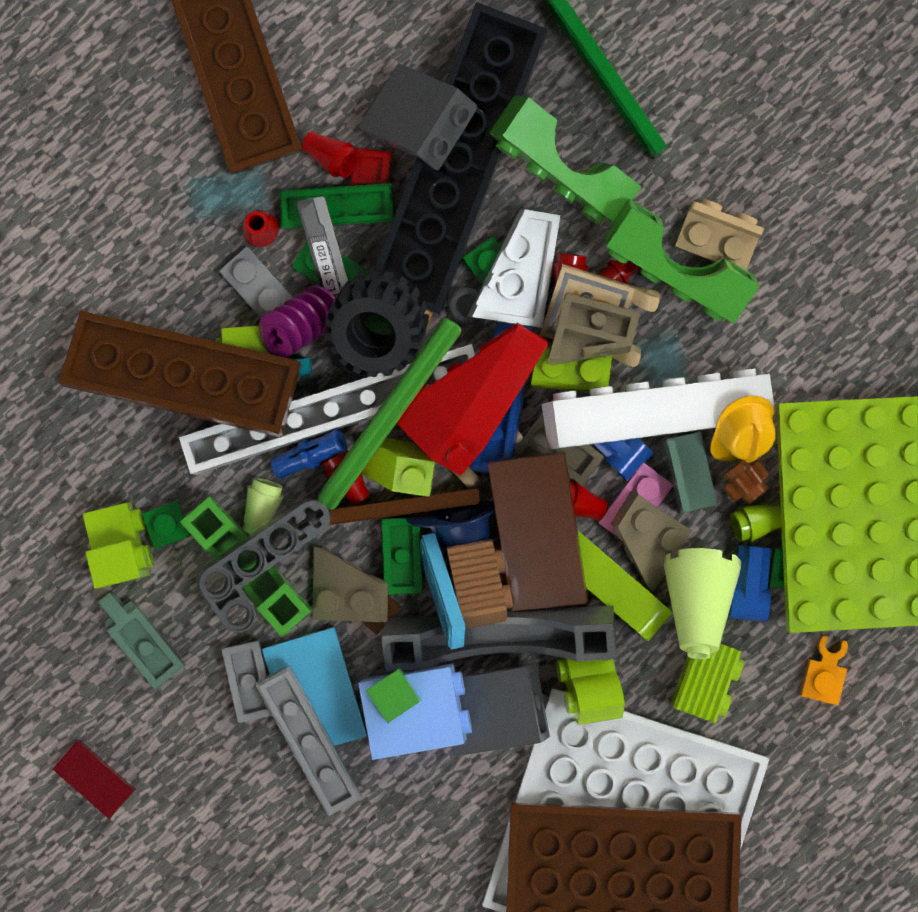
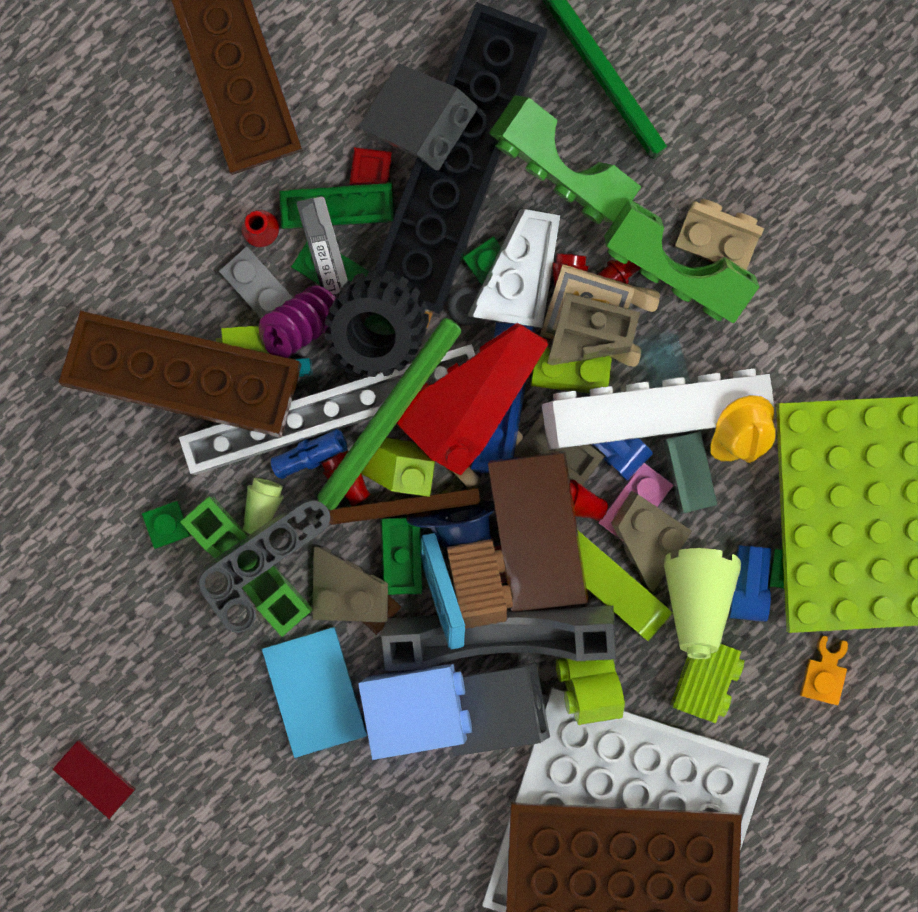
(116, 545): lime brick -> none
(140, 640): sand green hinge -> none
(229, 194): clear light blue tile -> none
(244, 668): light grey plate -> none
(308, 740): light grey tile -> none
(332, 154): red cone -> none
(393, 695): bright green tile -> none
(746, 481): dark orange gear -> none
(755, 521): lime cone -> none

